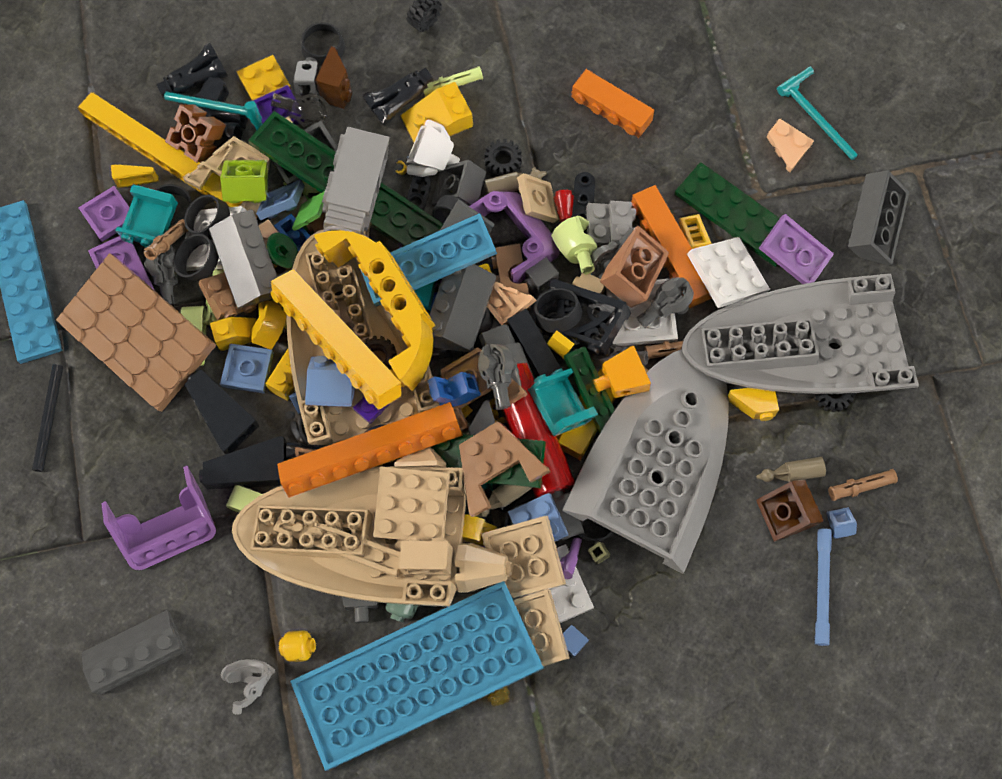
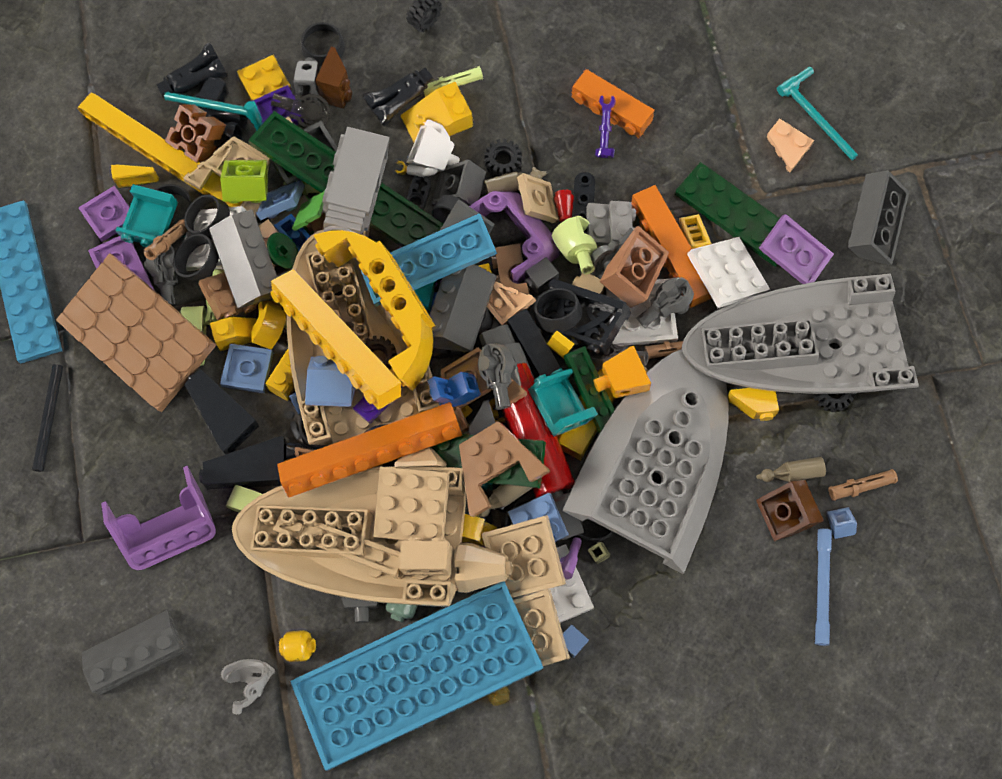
(605, 128): none -> dark purple piece

